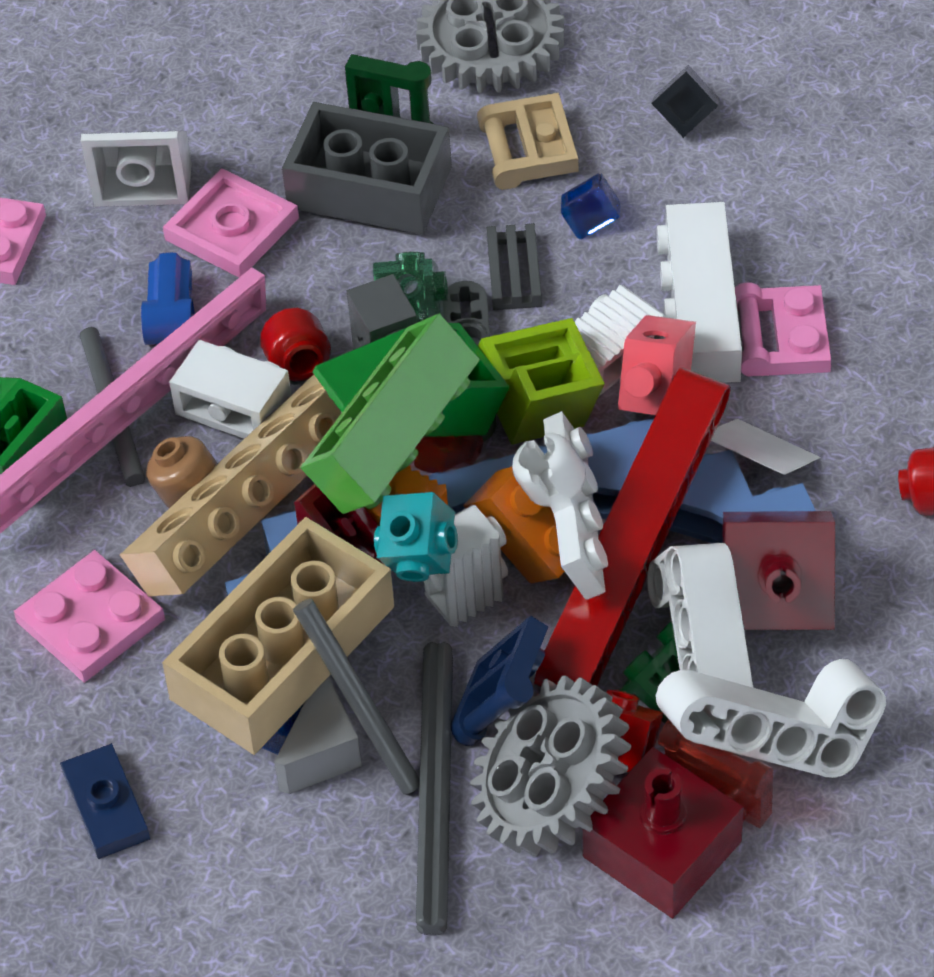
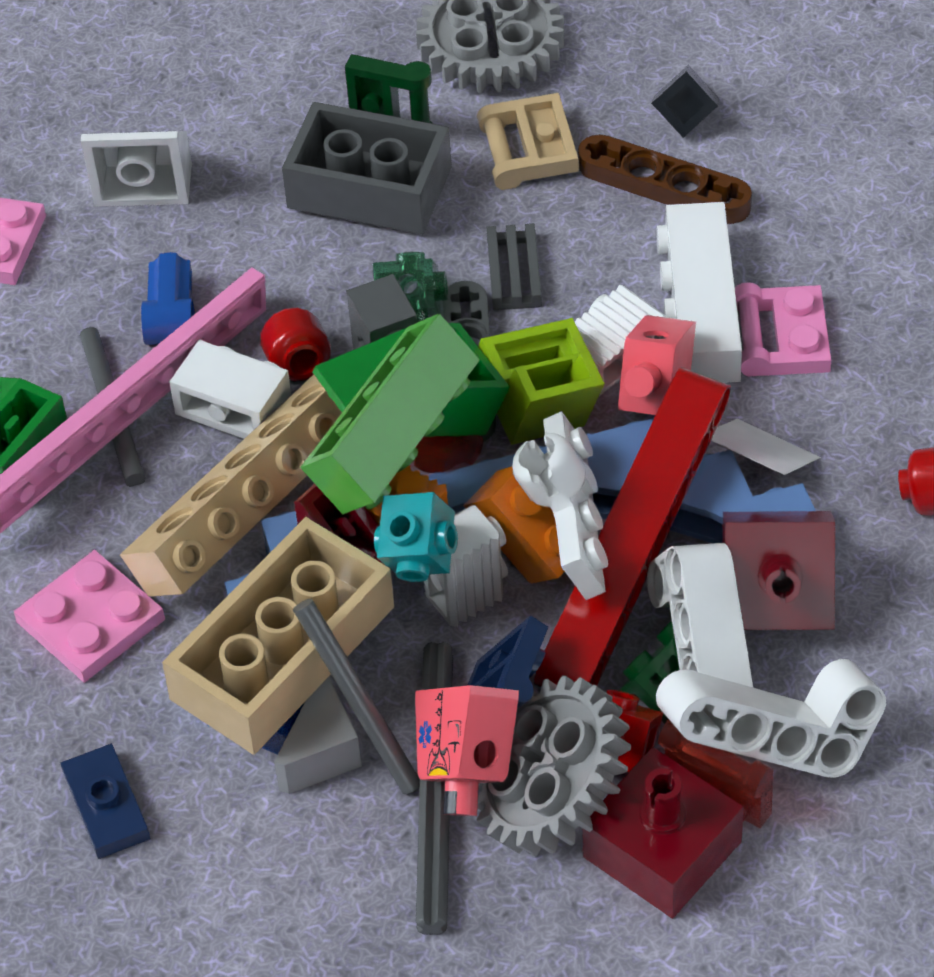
(178, 466): medium nougat head -> none
(231, 222): bright pink plate -> none
(464, 740): none -> coral torso
(590, 206): clear blue slope -> none
(667, 173): none -> reddish brown beam

